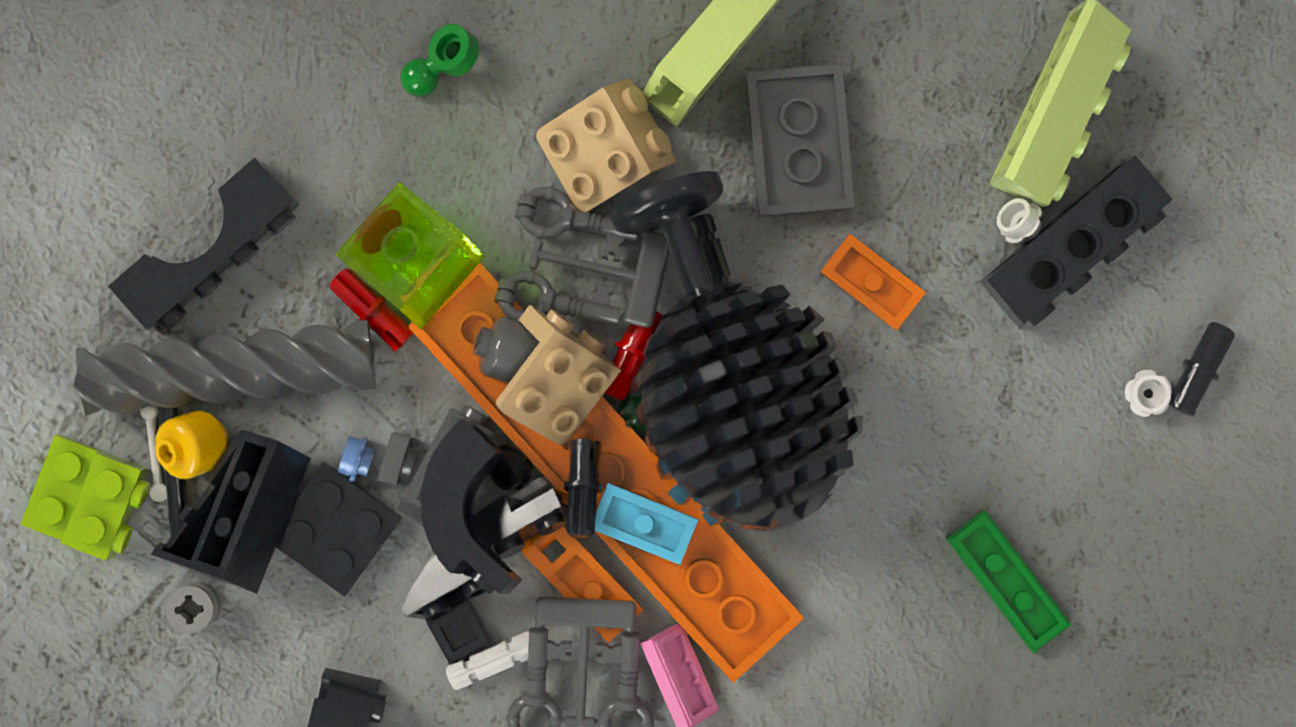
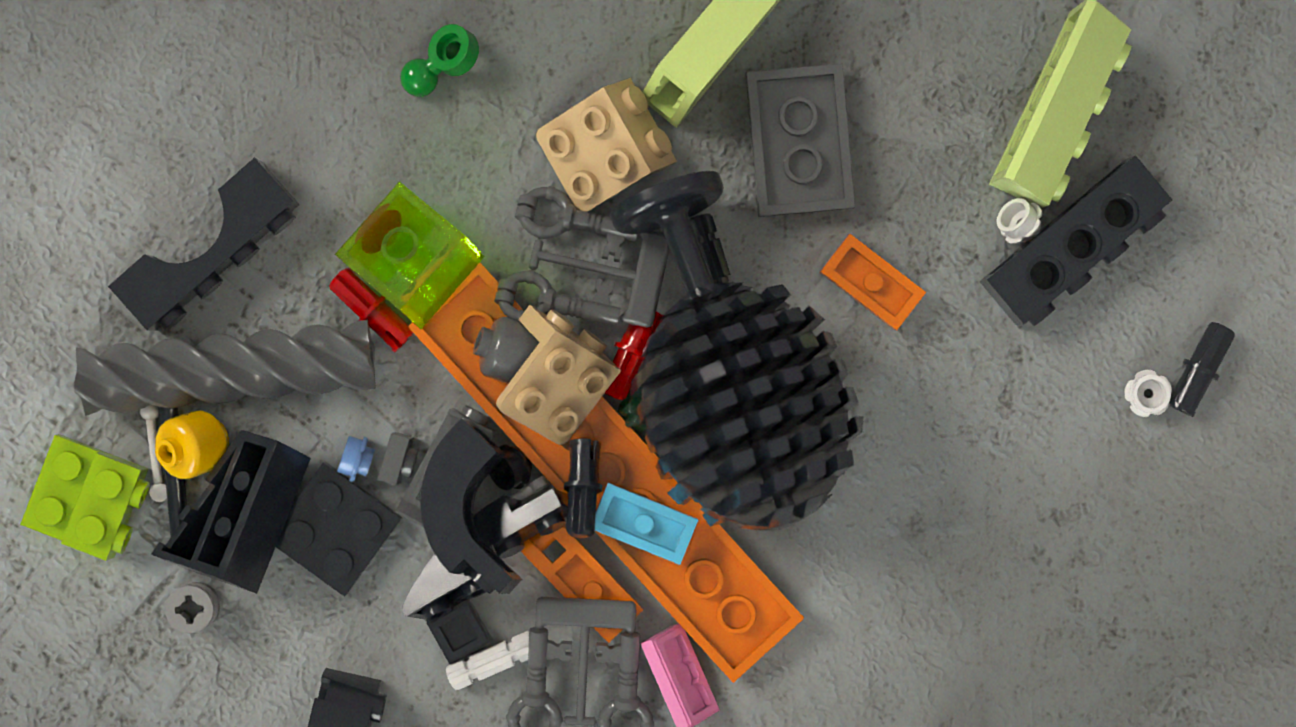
(1008, 581): green tile -> none

